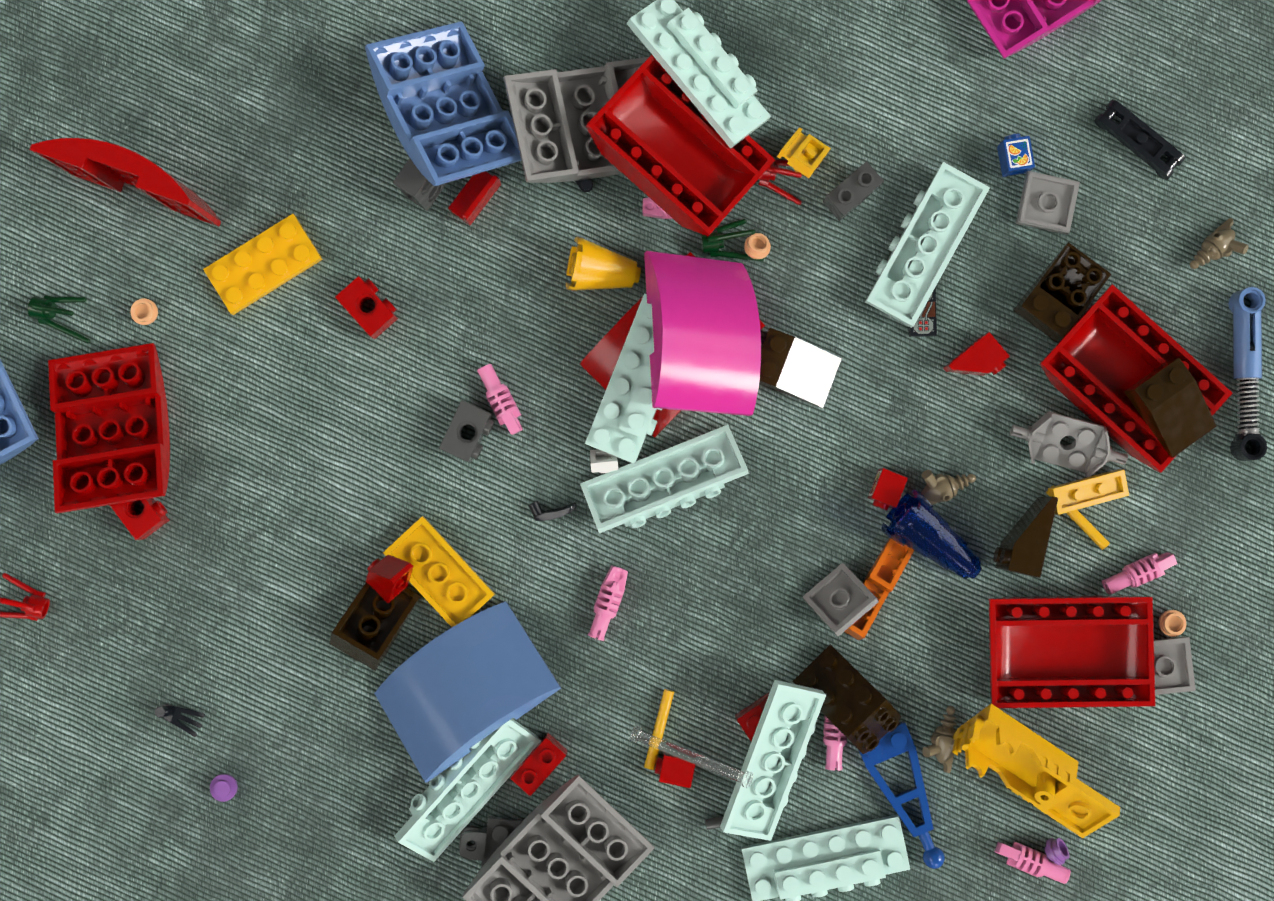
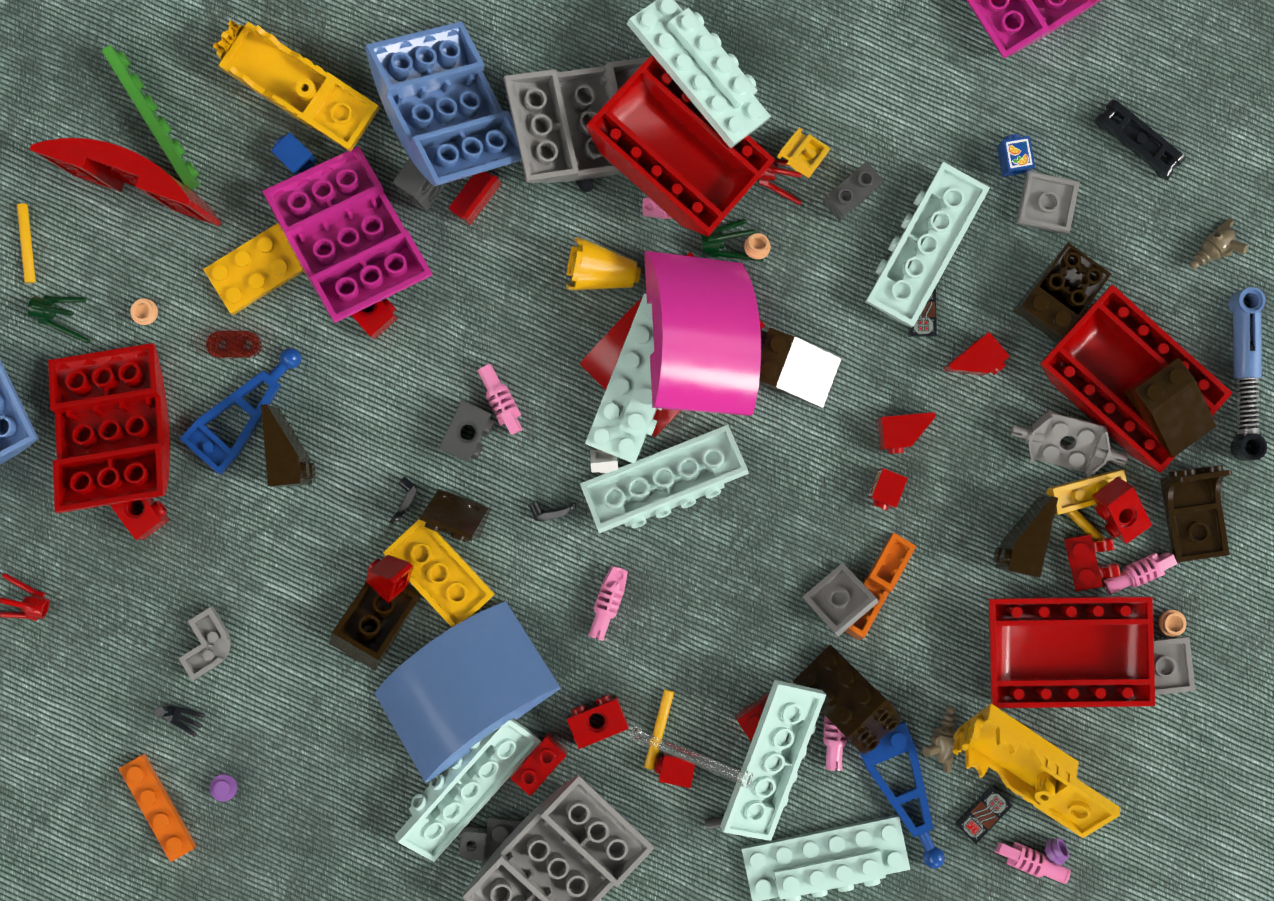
(26, 243): none -> yellow bar
(147, 107): none -> bright green plate
(157, 807): none -> orange plate
(210, 445): none -> blue plate
(214, 644): none -> light grey plate
(235, 344): none -> clear red plate
(285, 456): none -> dark brown slope
(293, 154): none -> blue brick
(294, 84): none -> yellow piece
(346, 234): none -> dark pink slope
(409, 487): none -> black piece
(455, 514): none -> dark brown slope
(585, 732): none -> red brick
(902, 430): none -> red slope
(926, 532): clear blue cone -> none
(943, 487): dark tan piece -> none
(983, 814): none -> tile
(1083, 561): none -> red plate
(1121, 510): none -> red brick
(1195, 513): none -> dark brown bracket

